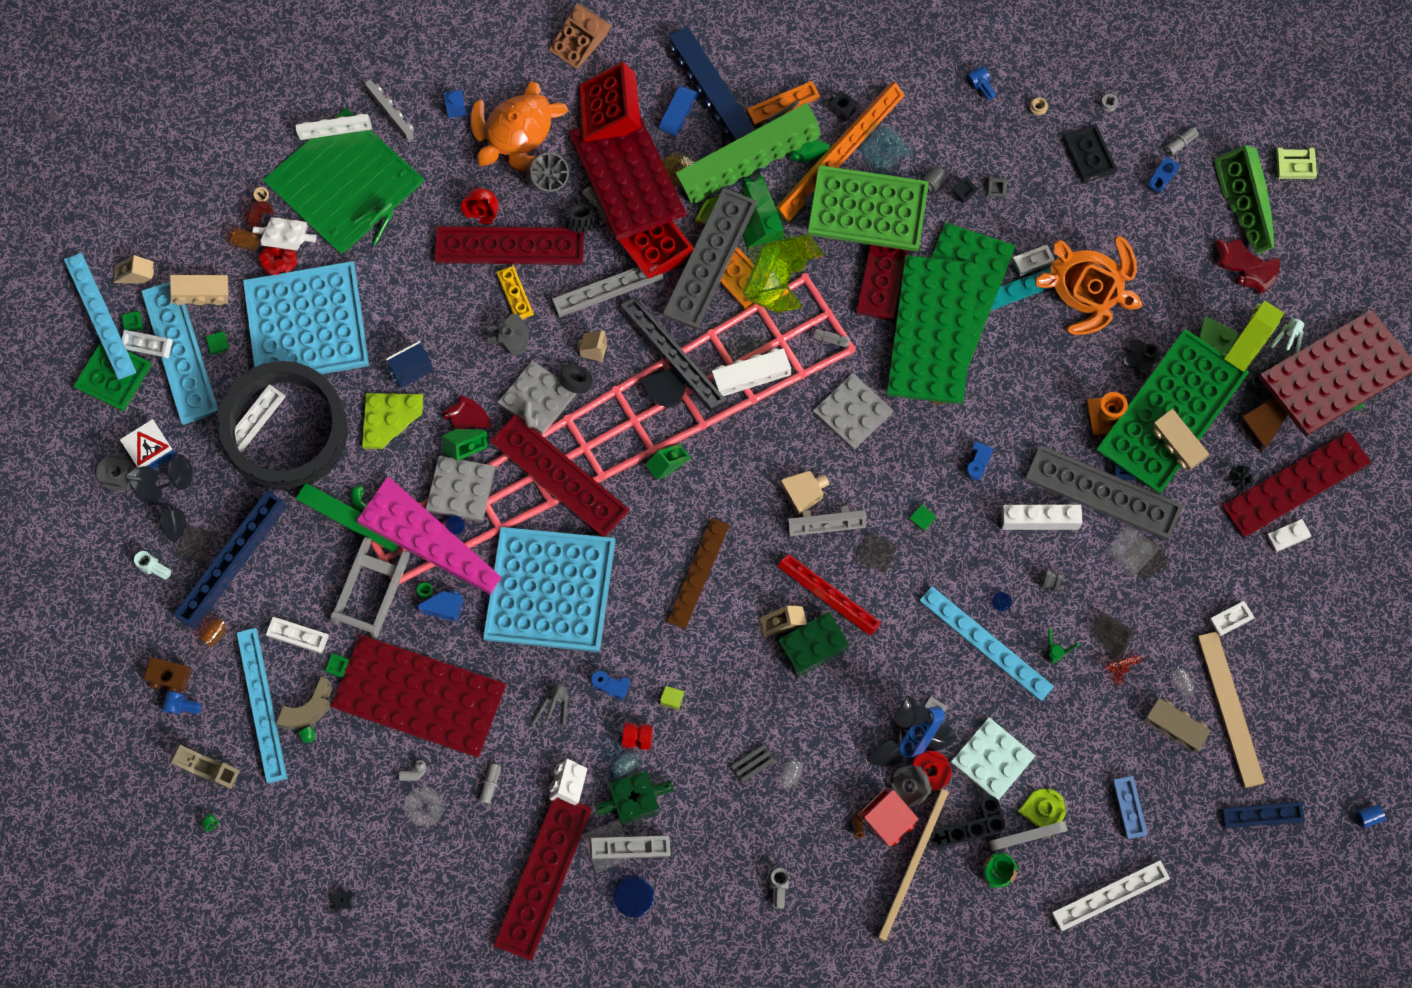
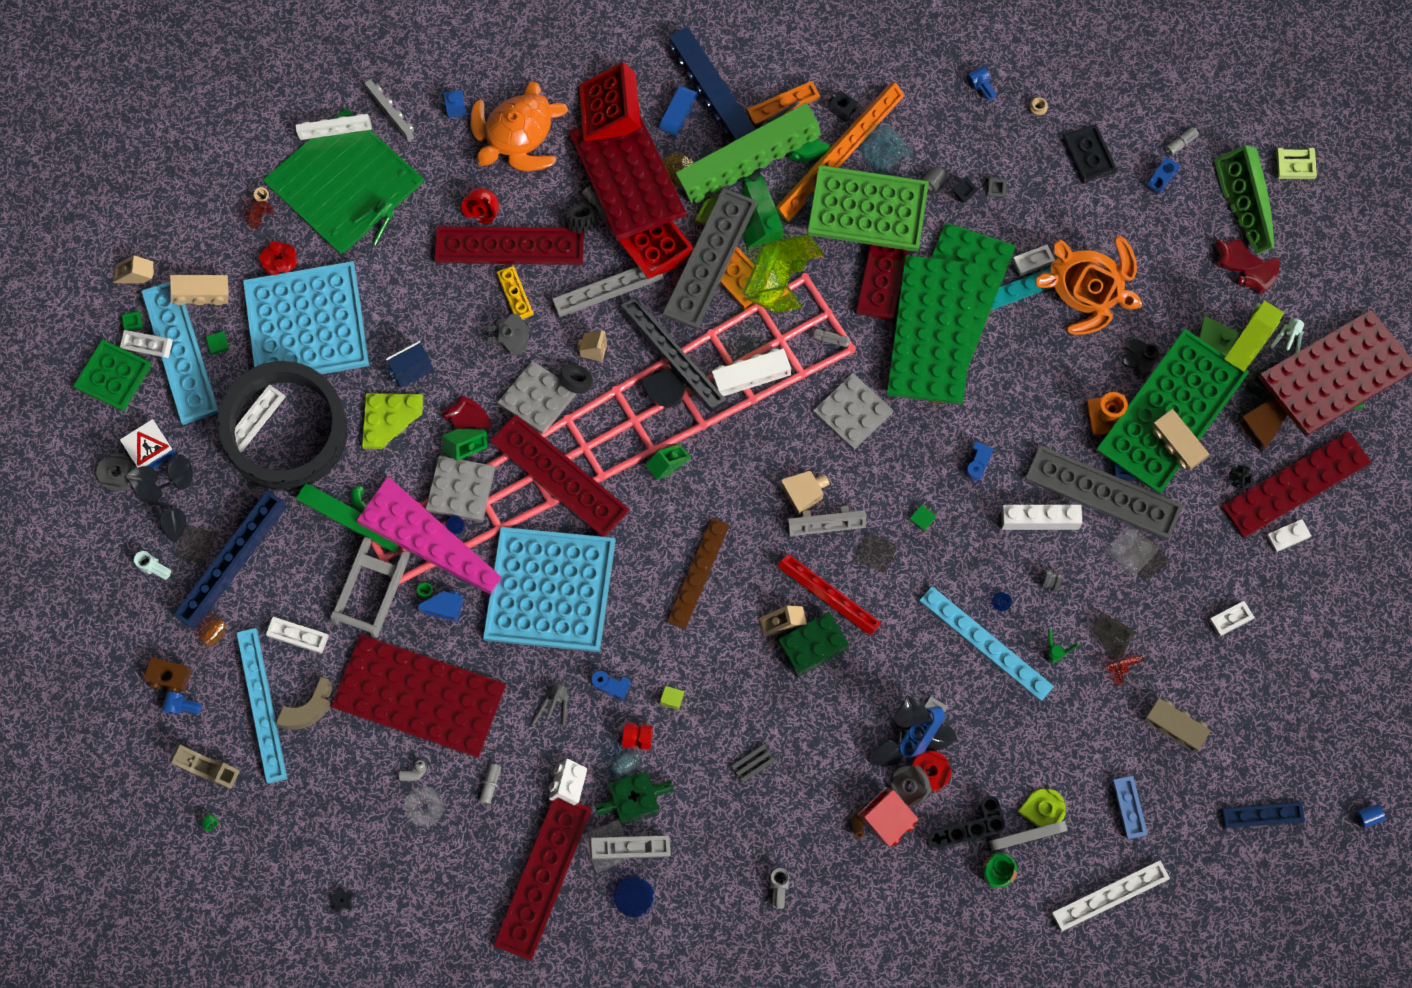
(100, 316): medium azure plate -> none
(244, 239): clear orange brick -> none
(284, 233): white plate -> none
(307, 735): green hinge -> none
(337, 665): green tile -> none
(527, 414): light grey arm -> none
(547, 173): dark grey wheel -> none
(580, 36): nougat slope -> none
(791, 773): clear brick -> none
(913, 865): tan tile -> none
(993, 759): light aqua plate -> none
(1108, 108): light grey bush -> none
(1182, 683): clear brick -> none
(1231, 710): tan tile -> none

